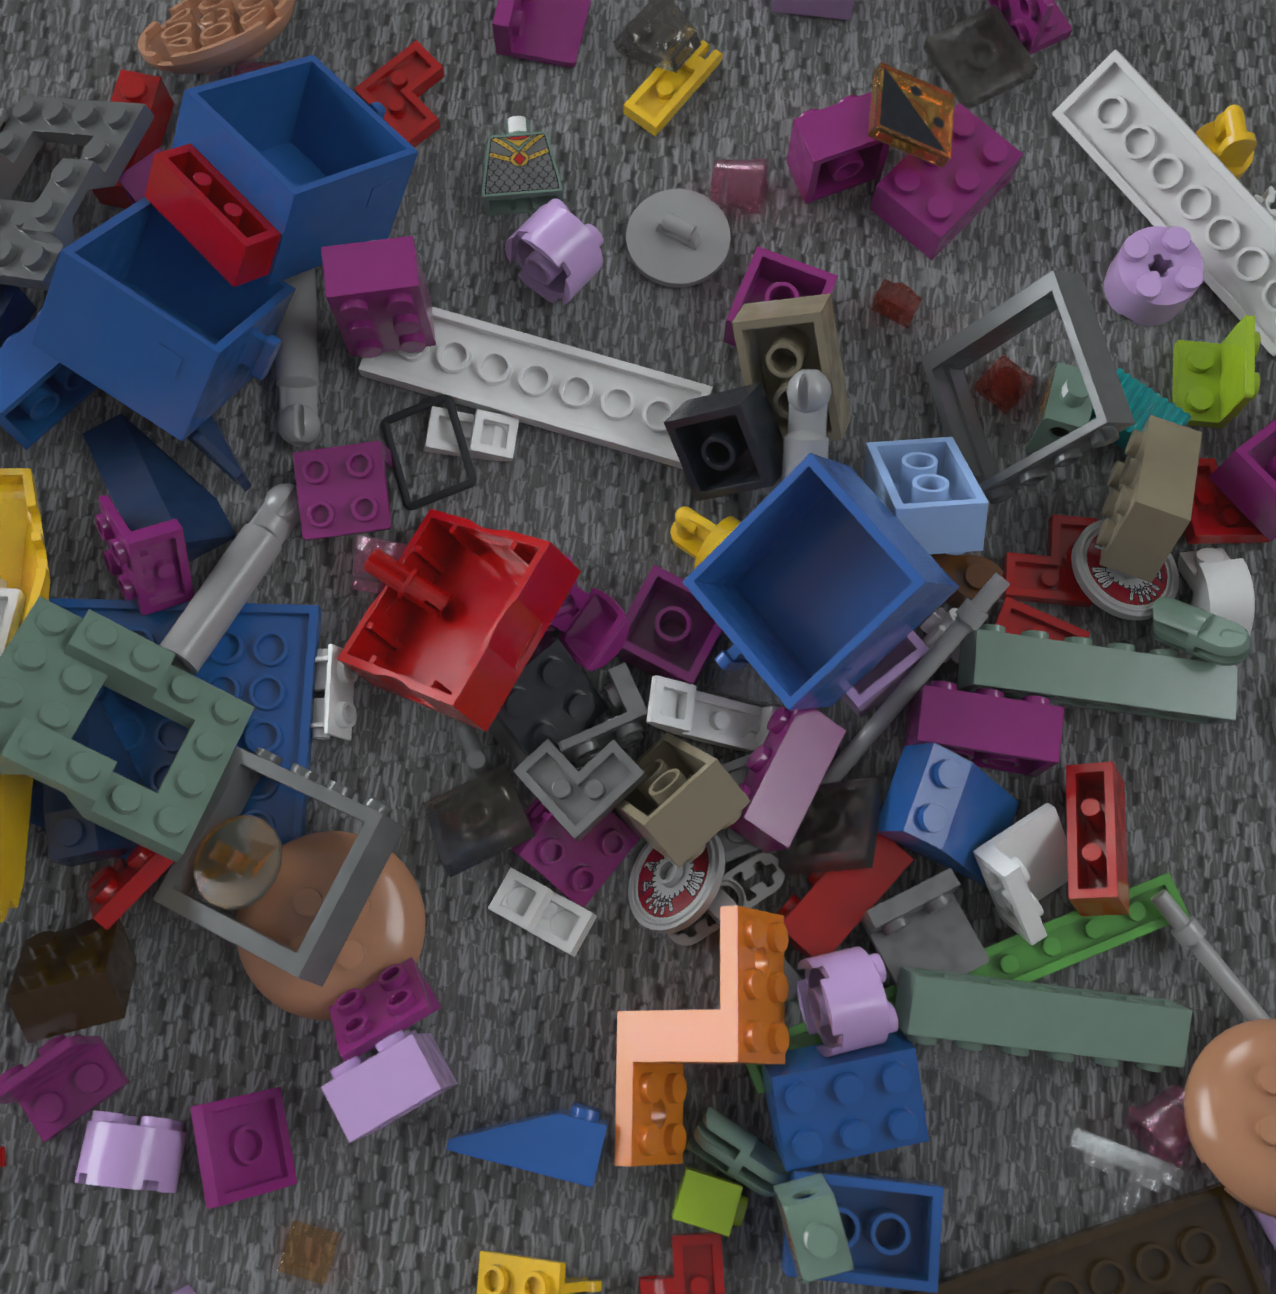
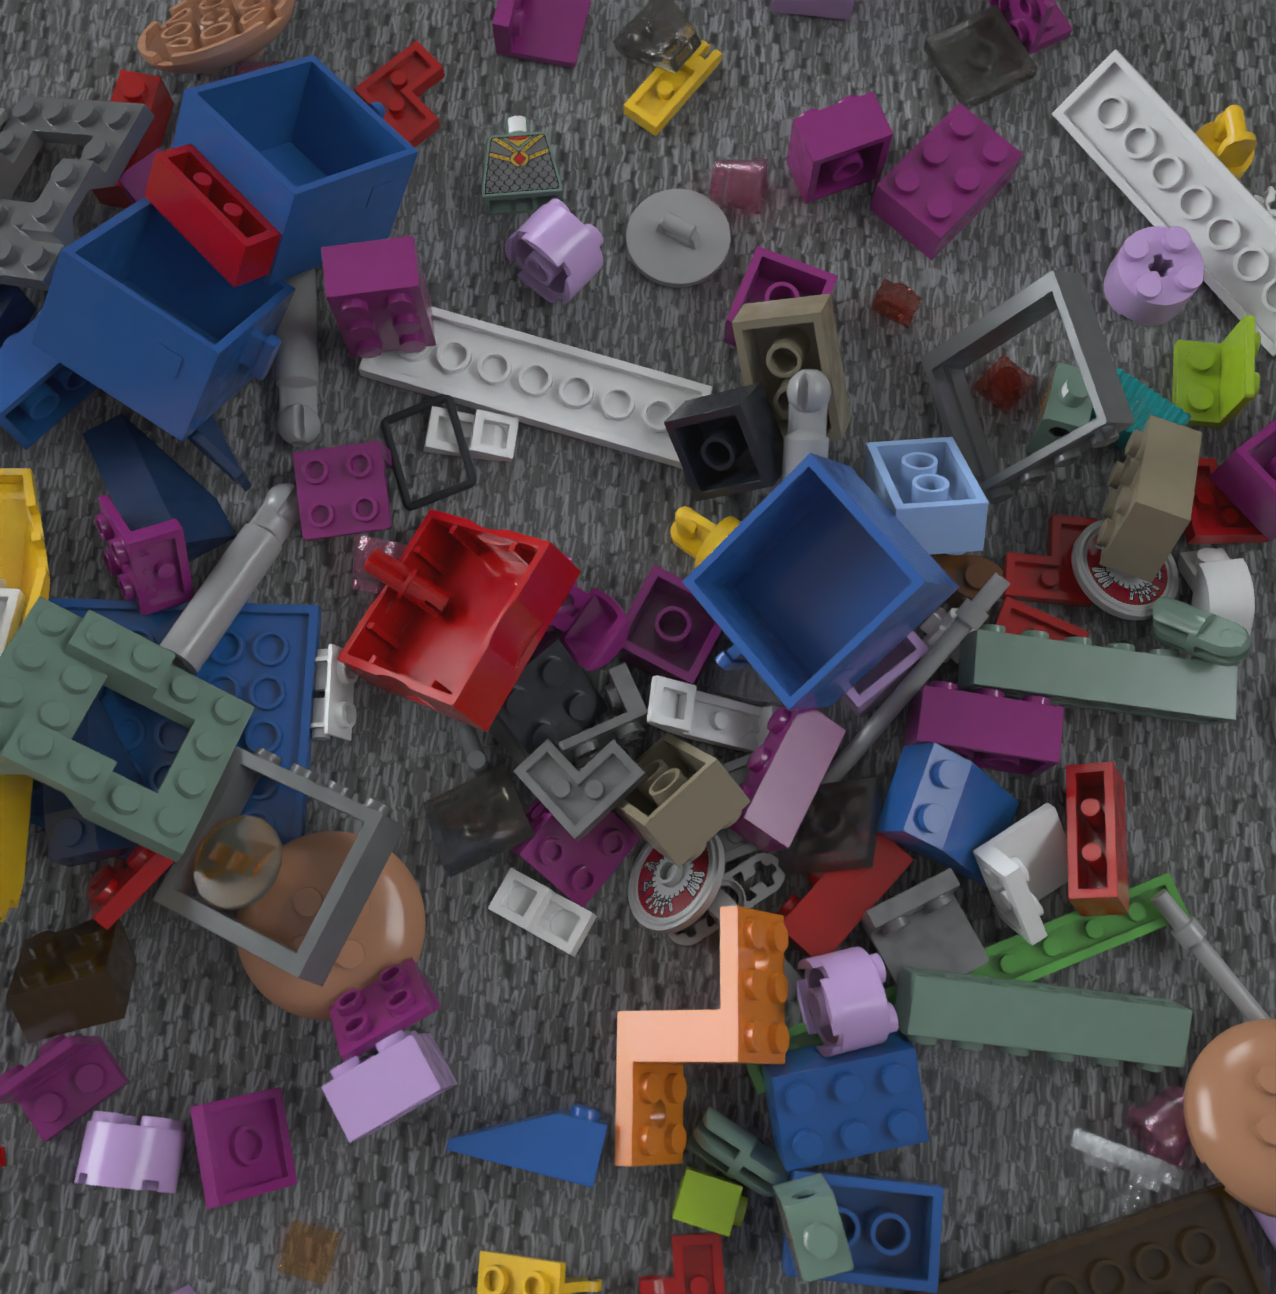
(911, 115): clear orange tile -> none

